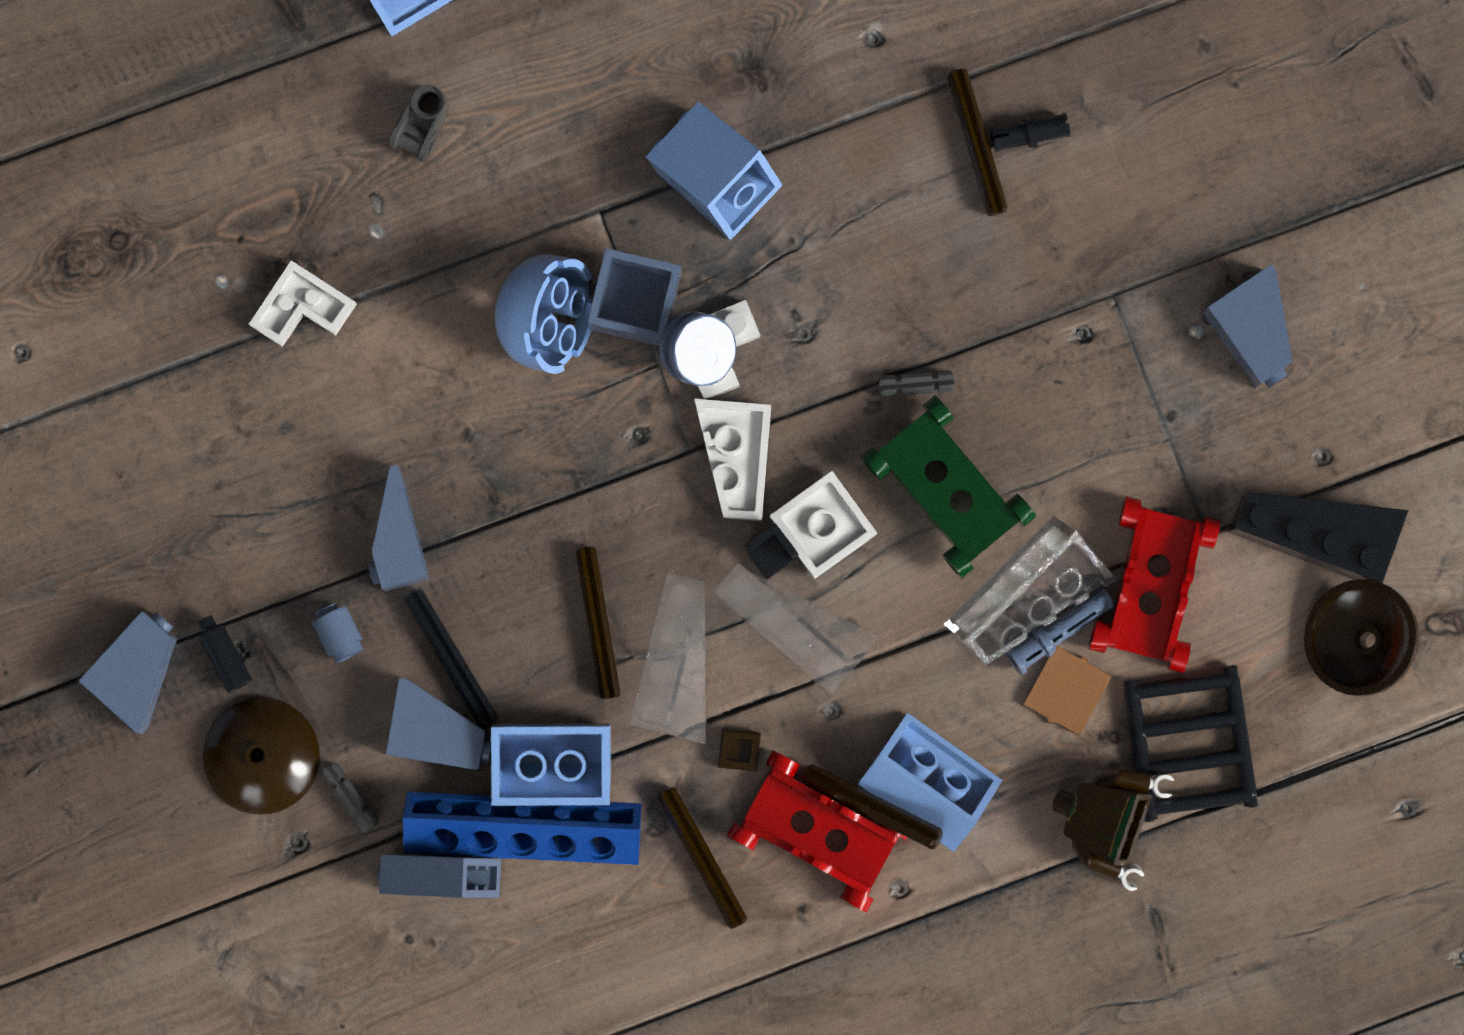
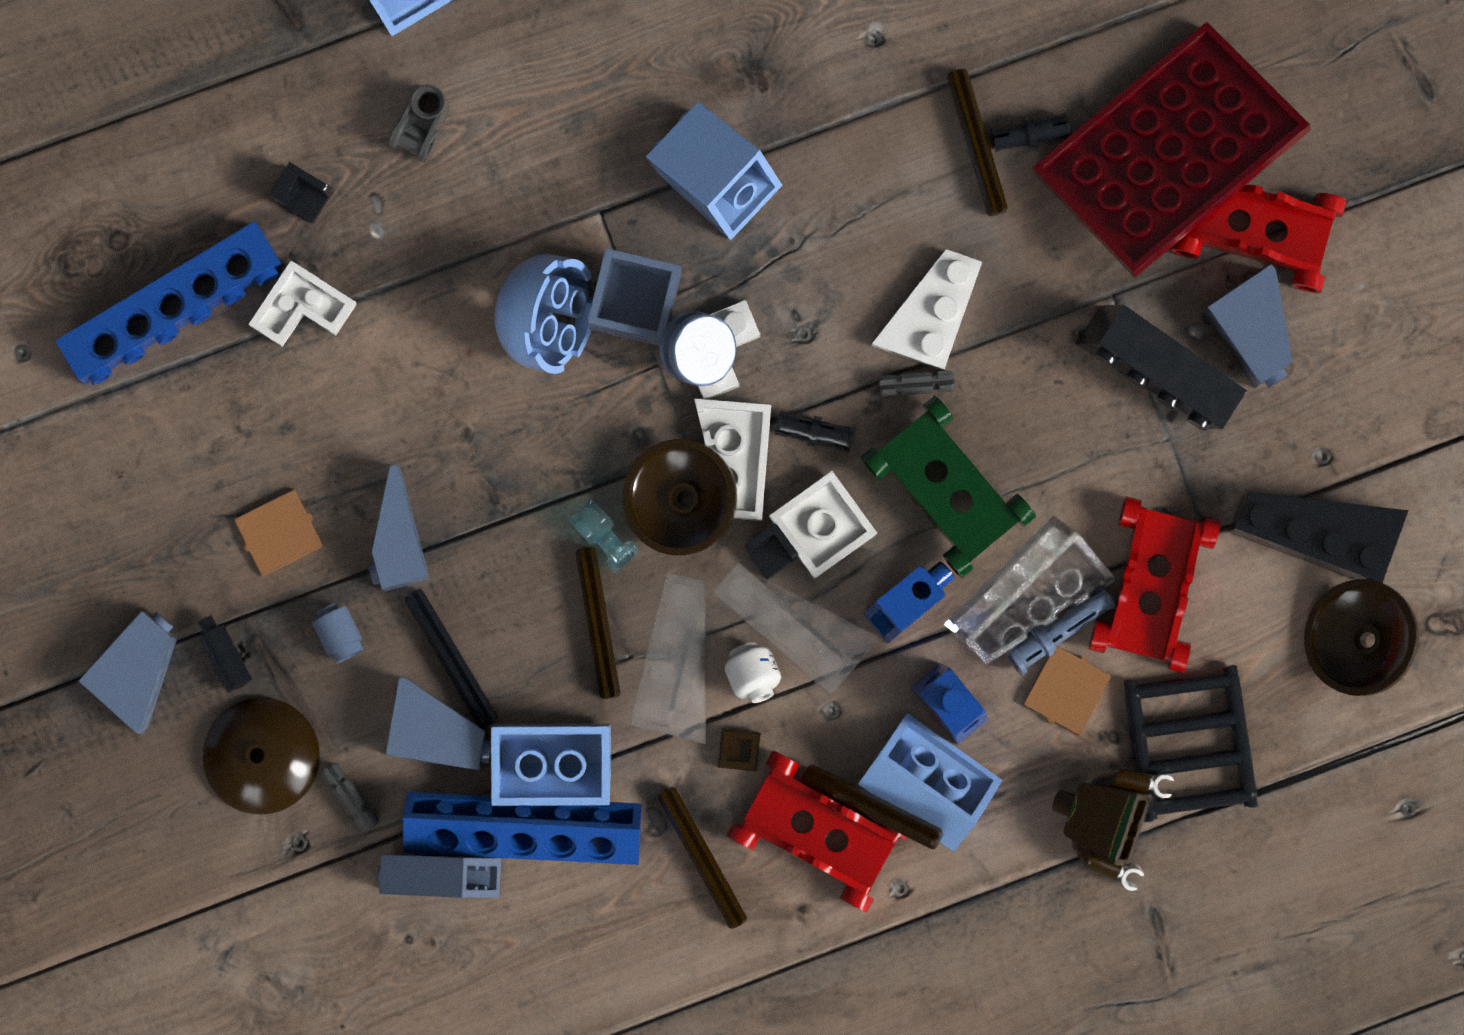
(81, 343): none -> blue brick
(278, 533): none -> medium nougat piece
(301, 193): none -> black panel
(596, 529): none -> clear light blue leg
(655, 492): none -> dark brown dish
(752, 672): none -> white head
(814, 431): none -> black pin
(901, 608): none -> blue torso
(932, 313): none -> white wing
(950, 702): none -> blue torso
(1161, 366): none -> black wedge
(1171, 149): none -> dark red plate
(1300, 251): none -> red piece

